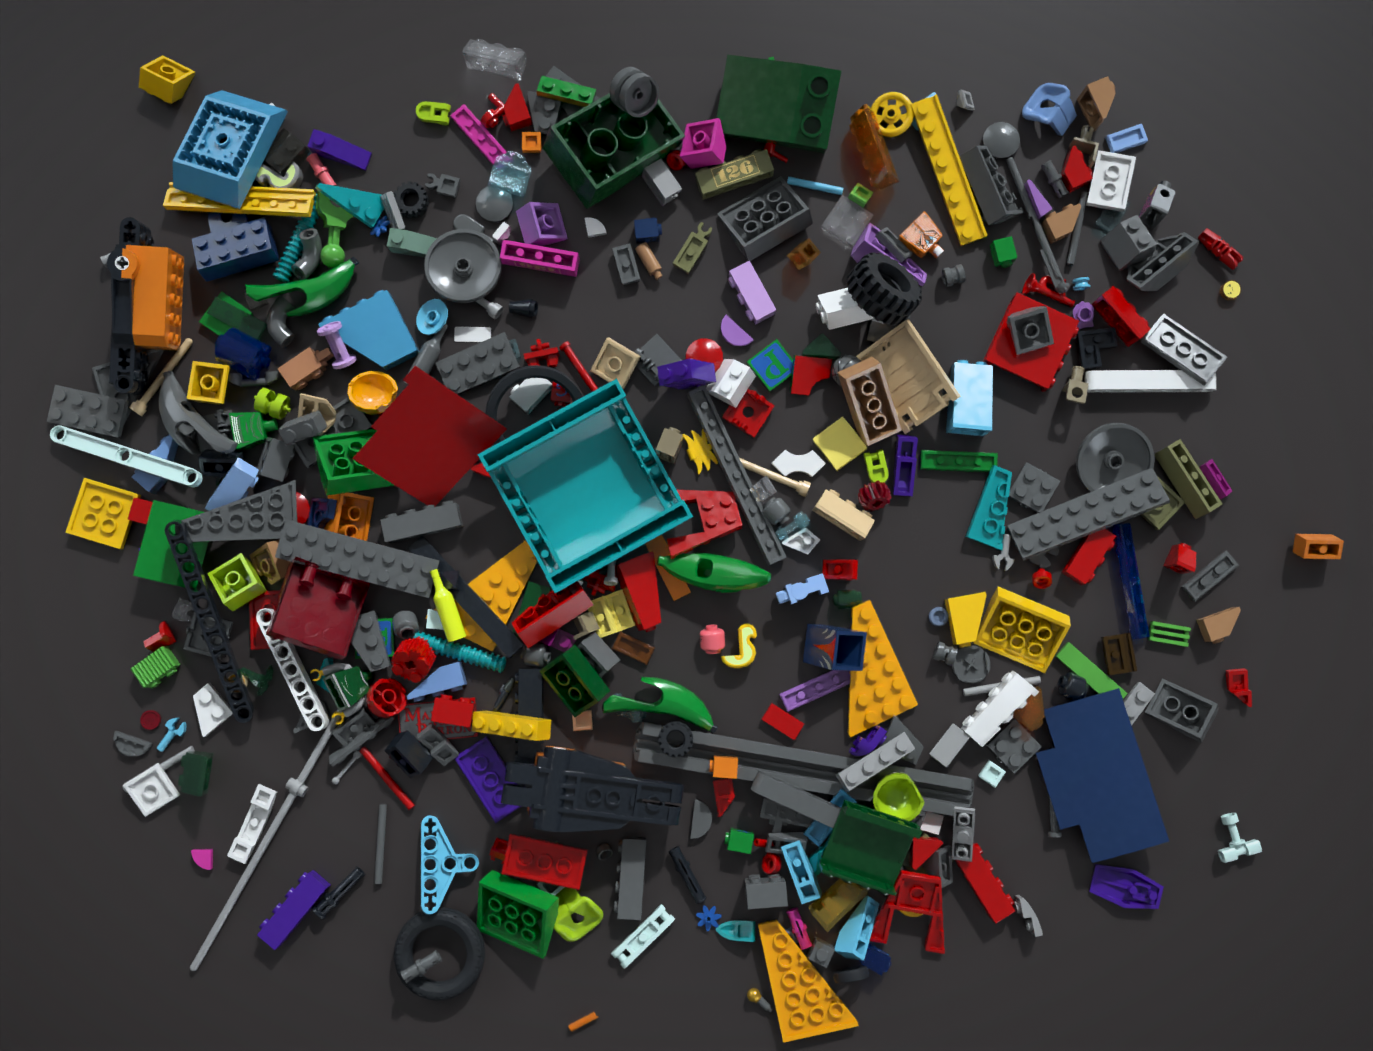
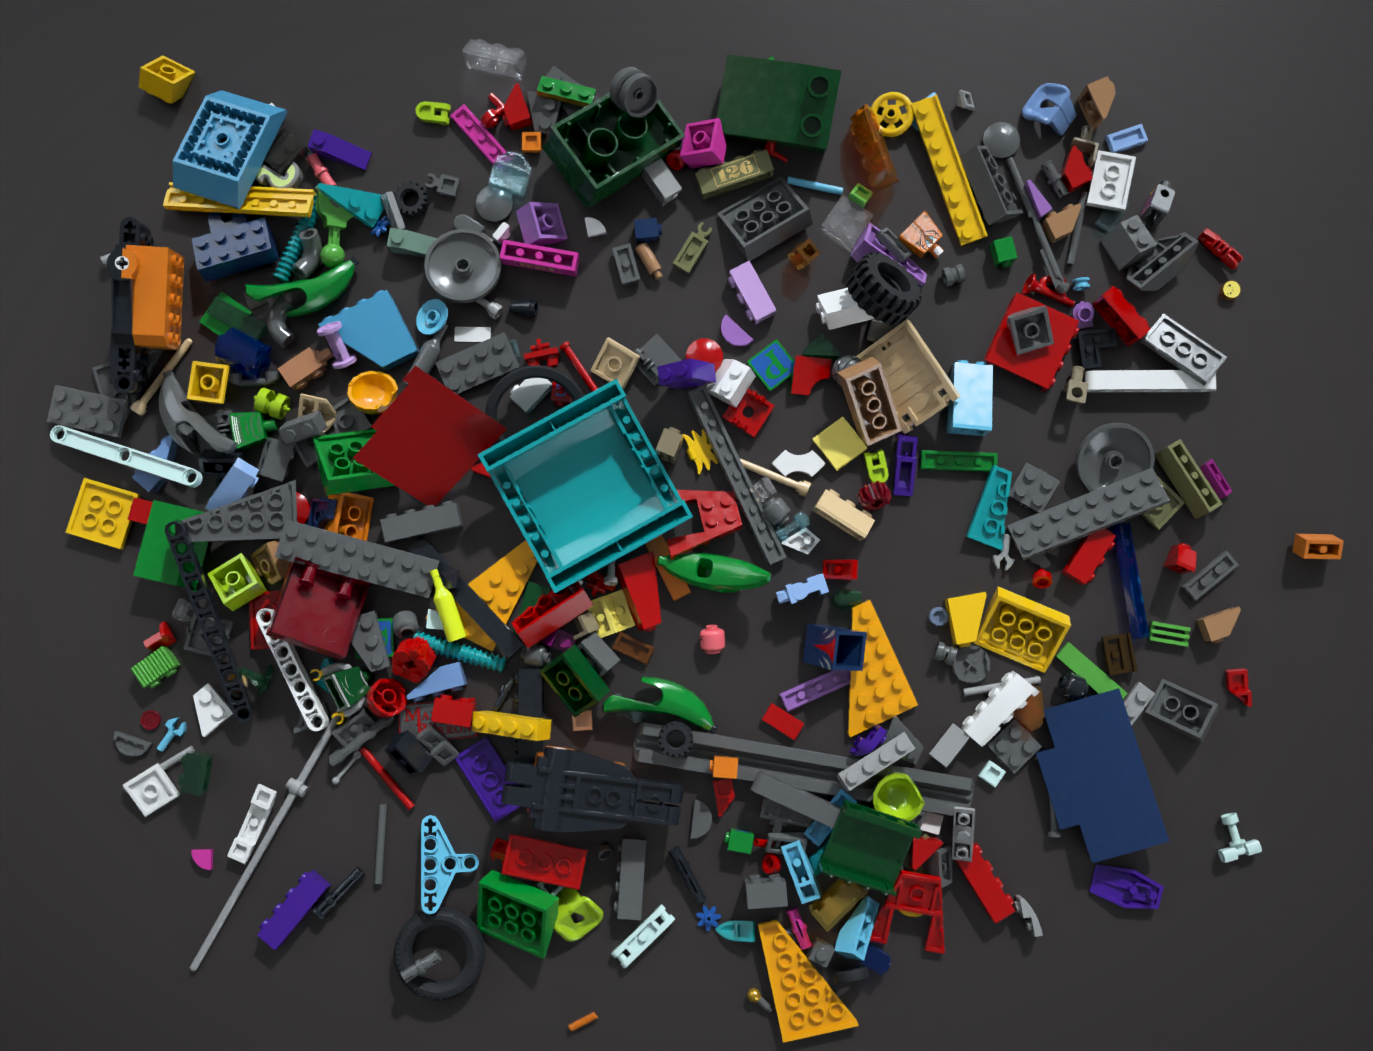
(746, 648): animal -> none

